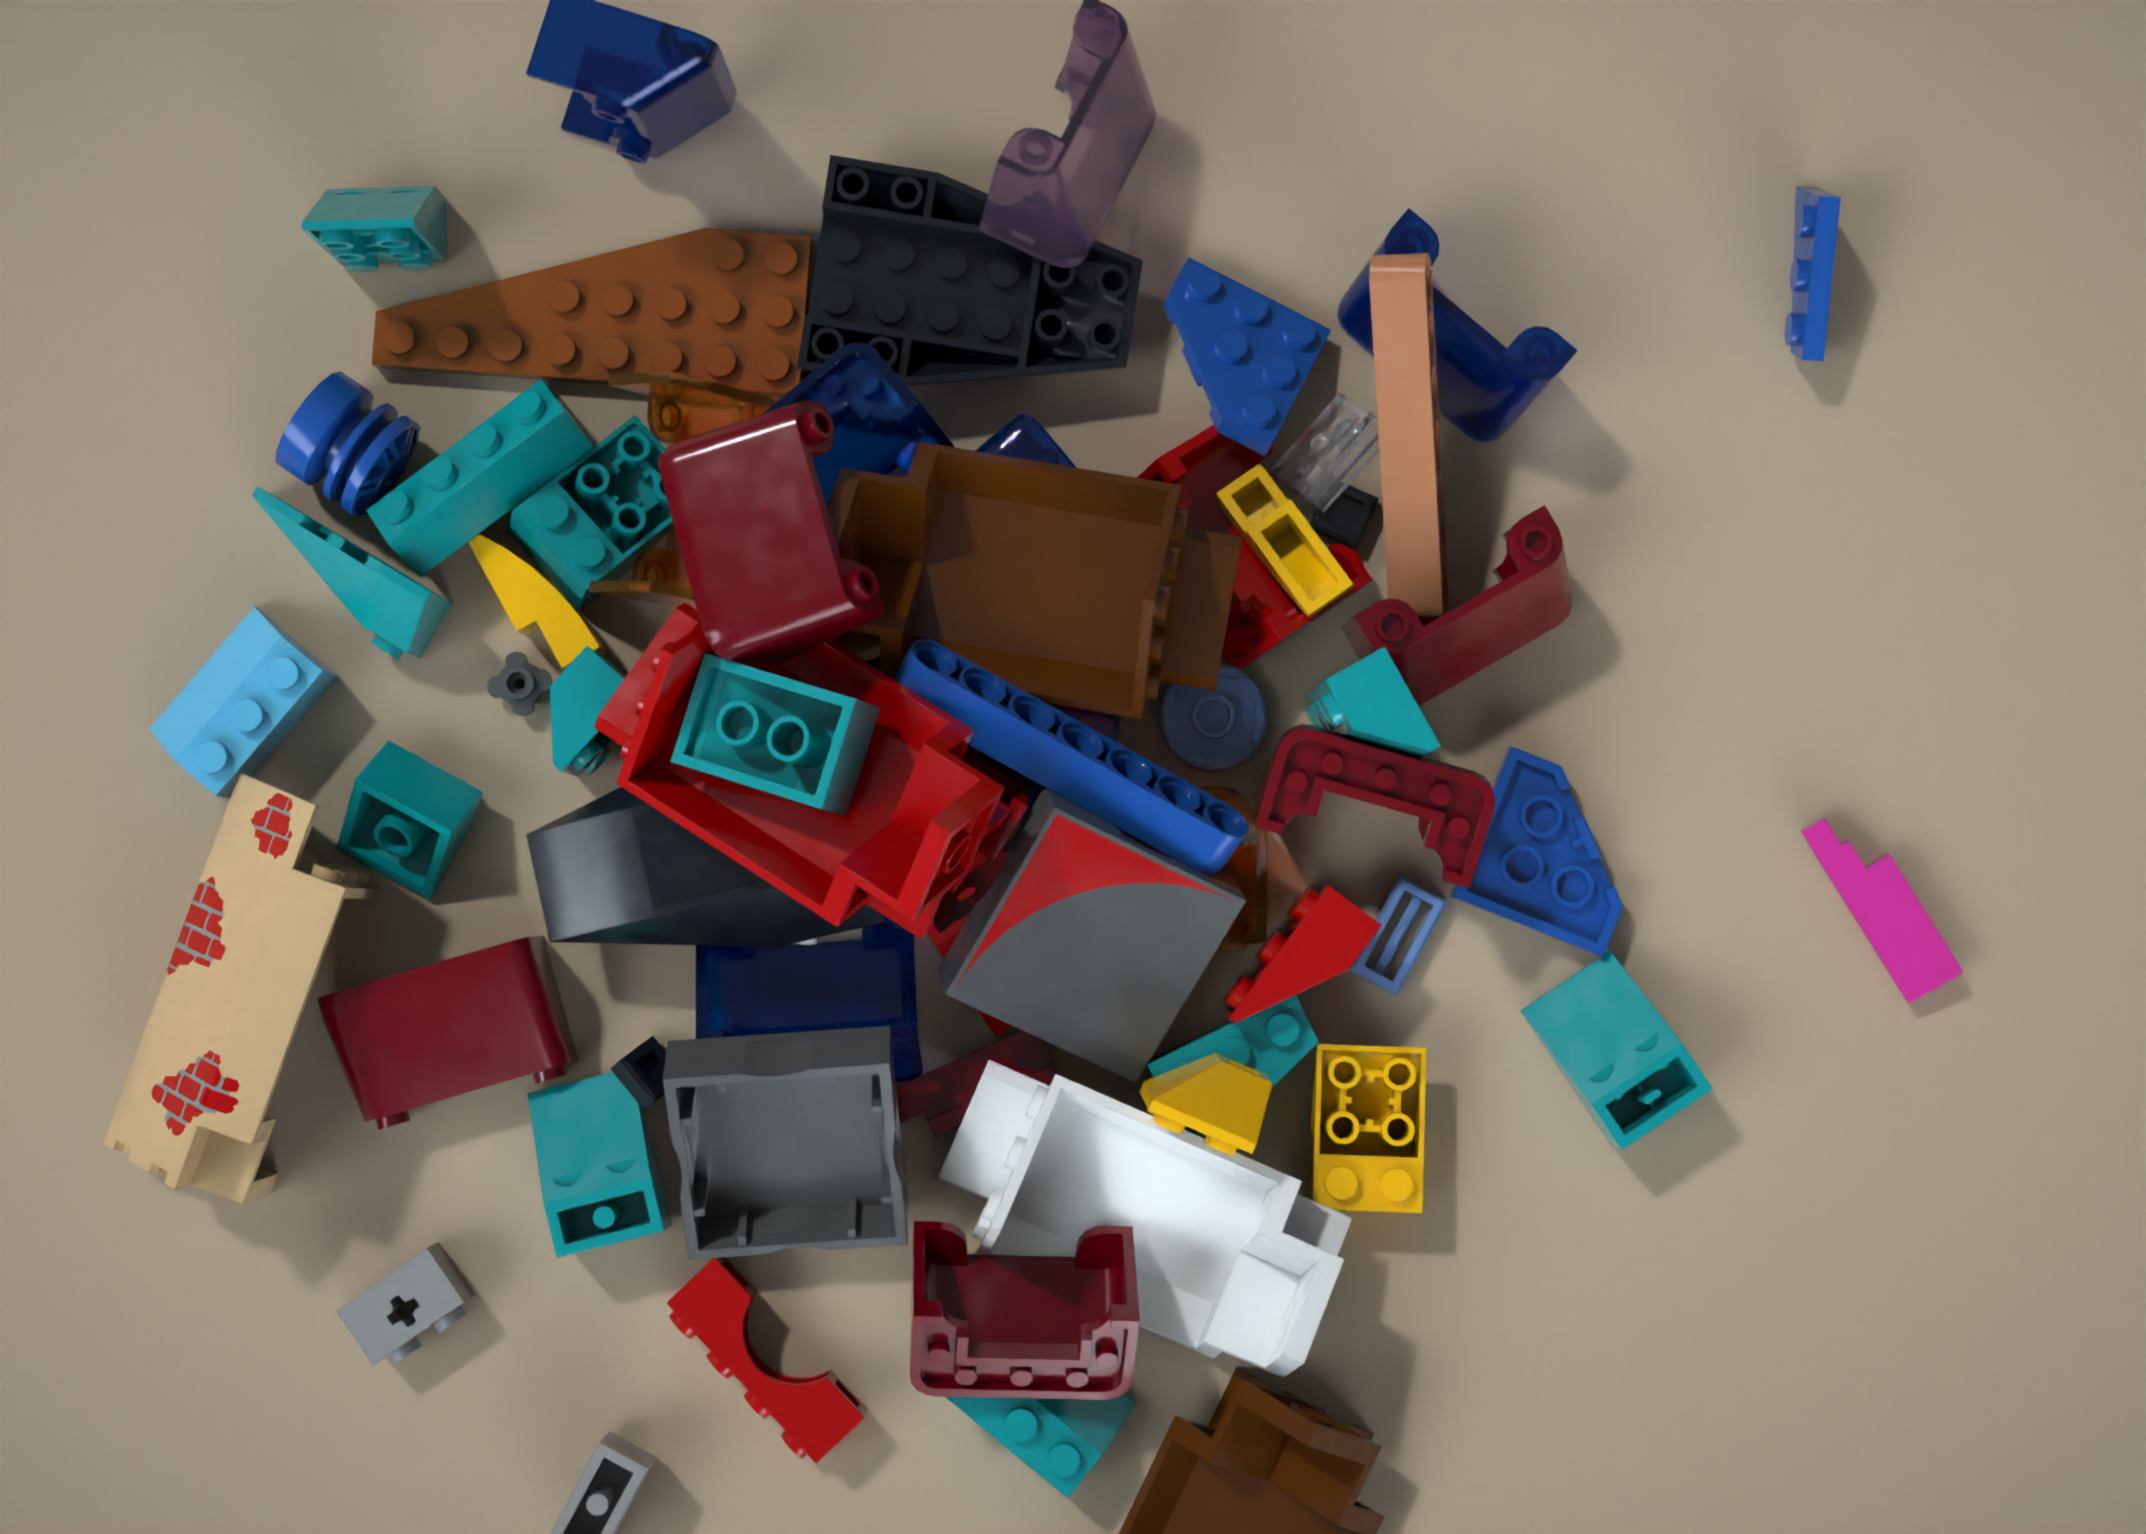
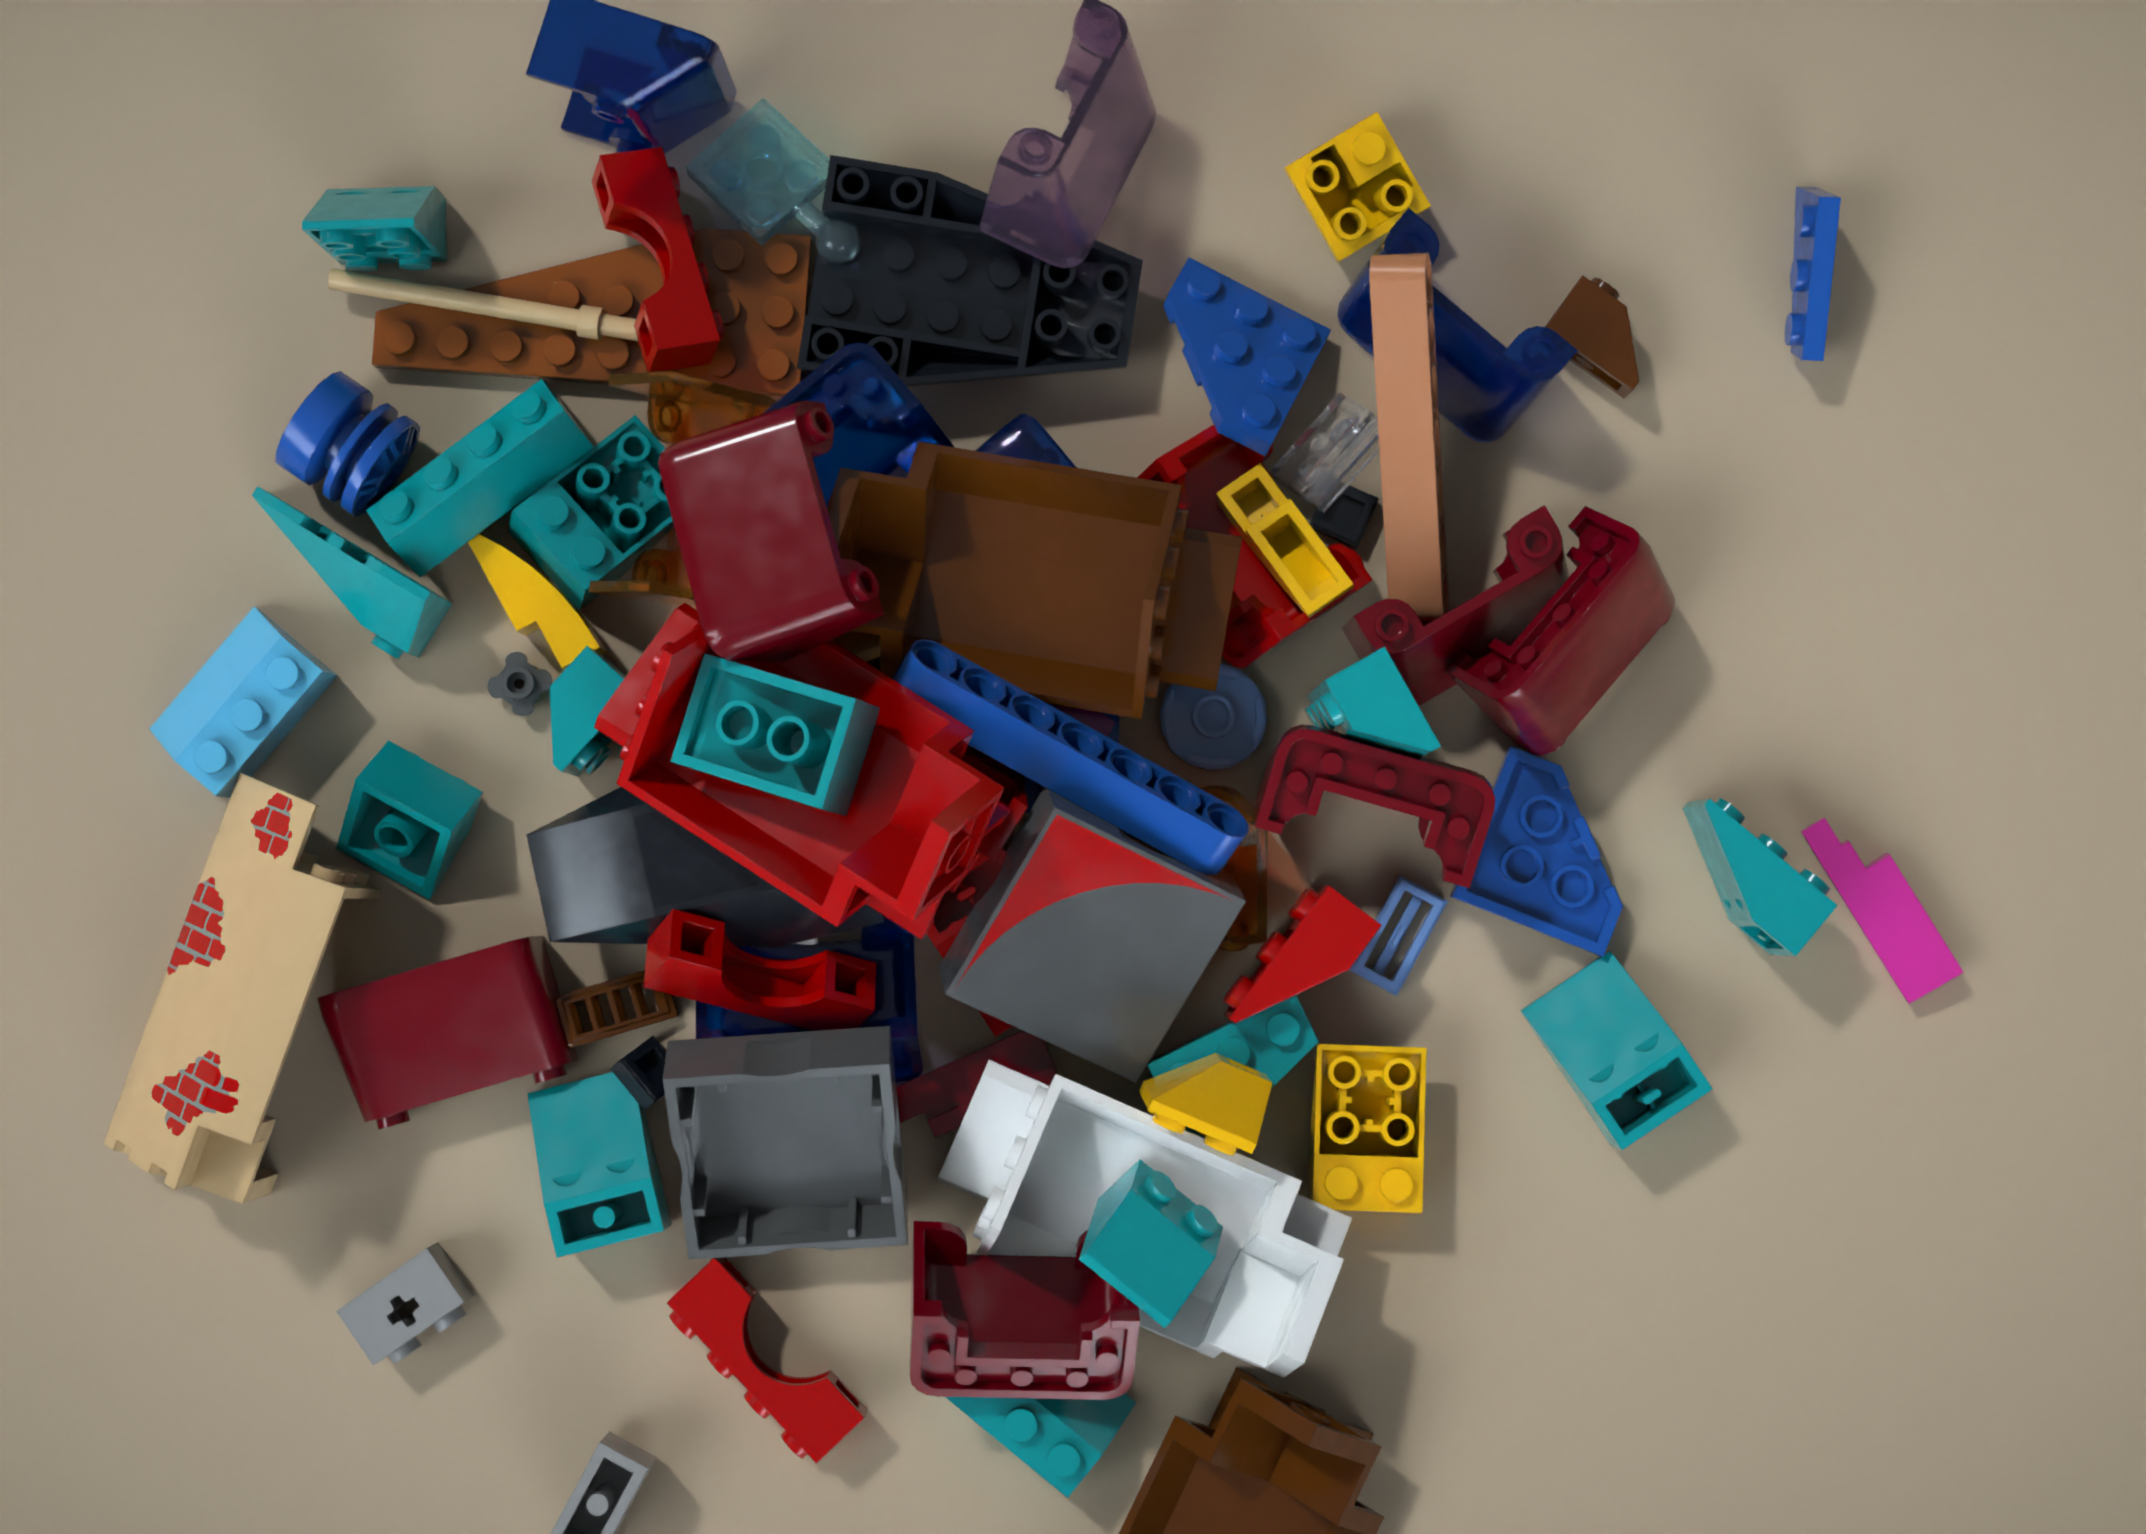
(572, 1022): none -> reddish brown slope
(587, 321): none -> tan bar
(641, 200): none -> red arch
(699, 962): none -> red arch
(768, 175): none -> clear light blue plate
(1150, 1241): none -> teal slope
(1356, 186): none -> yellow slope
(1577, 640): none -> dark red windscreen
(1601, 333): none -> reddish brown slope
(1754, 882): none -> teal slope

